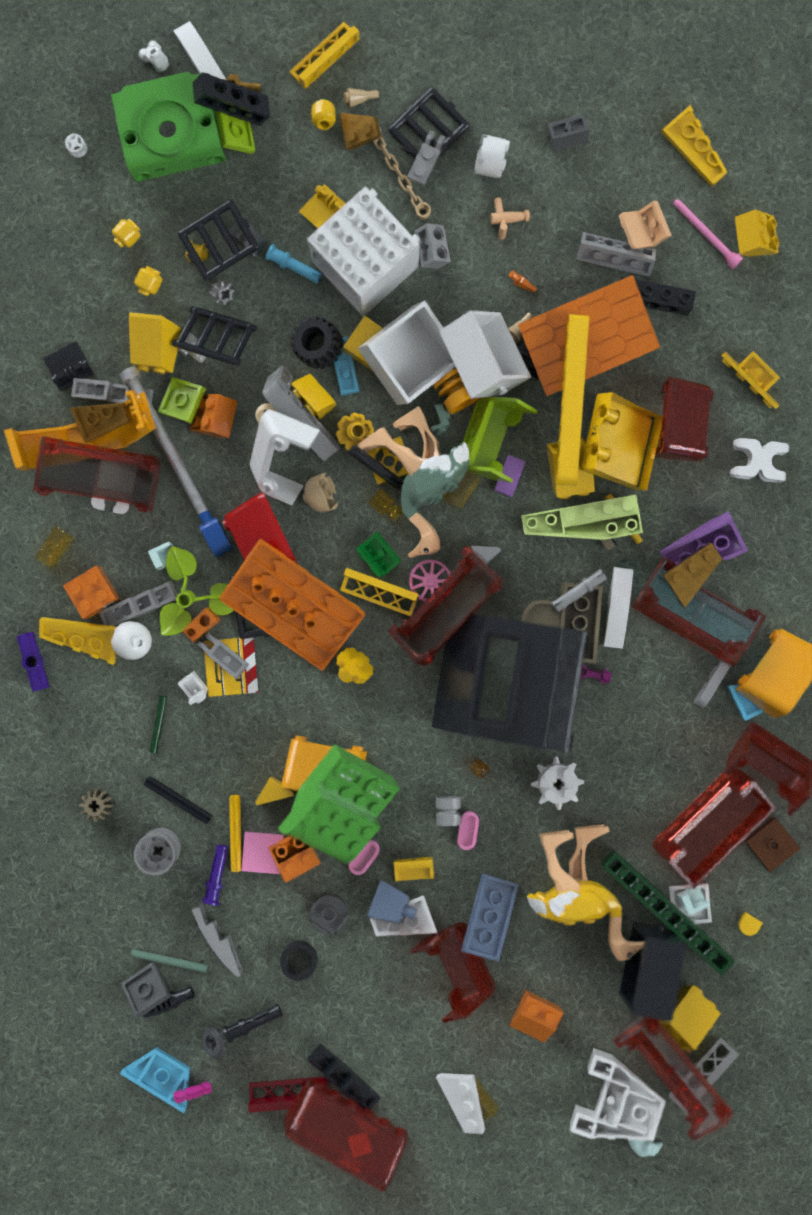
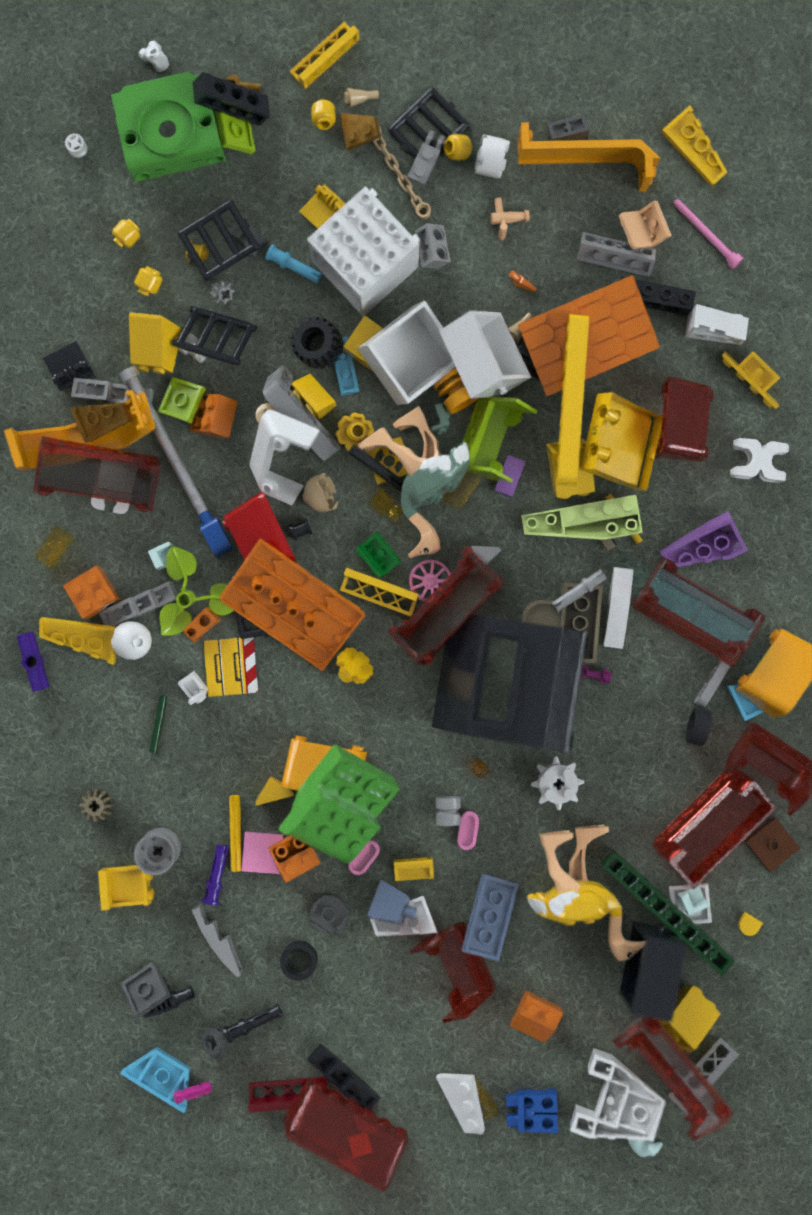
(124, 887): none -> yellow panel
(169, 960): sand green bar -> none
(178, 799): black axle -> none
(197, 50): white slope -> none
(224, 656): light grey hinge -> none
(300, 529): none -> black bush
(458, 147): none -> yellow head
(534, 1110): none -> blue hips
(589, 151): none -> light orange panel
(691, 573): pearl gold wing -> none
(698, 726): none -> black tyre
(716, 325): none -> white wedge
(756, 234): yellow slope -> none

